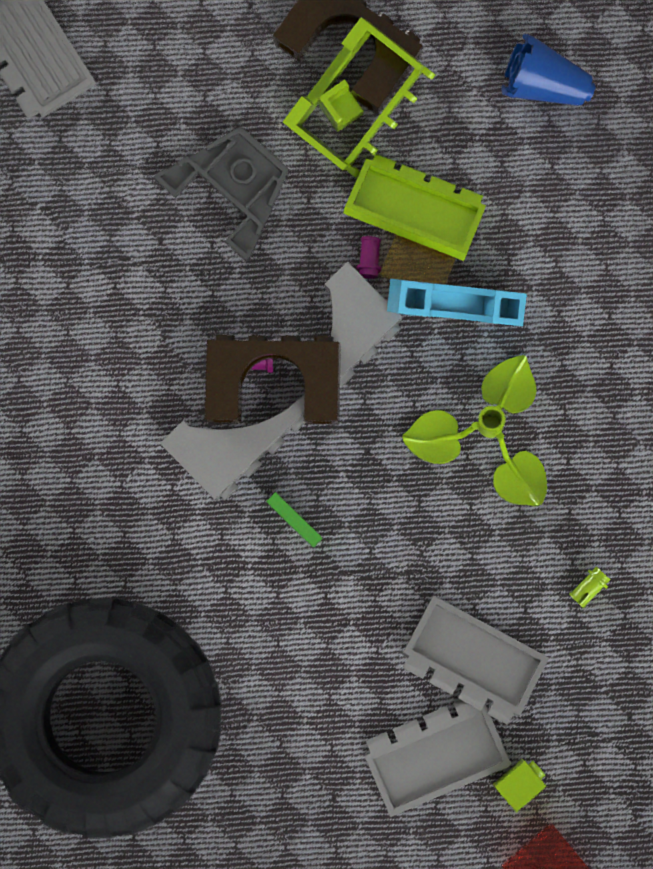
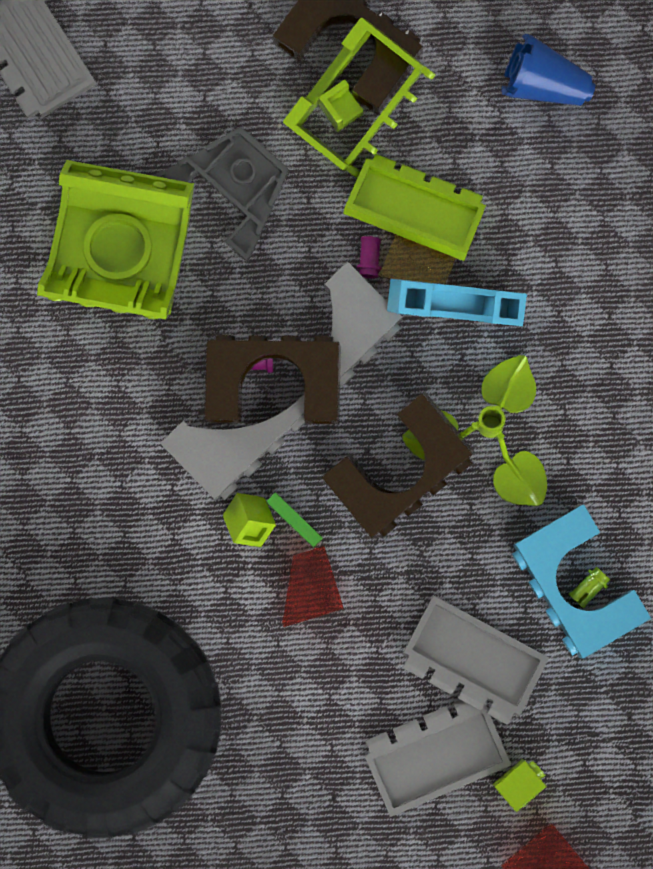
(118, 240): none -> lime panel
(249, 520): none -> lime panel
(311, 588): none -> clear red wing
(444, 453): none -> dark brown arch
(583, 629): none -> medium azure arch

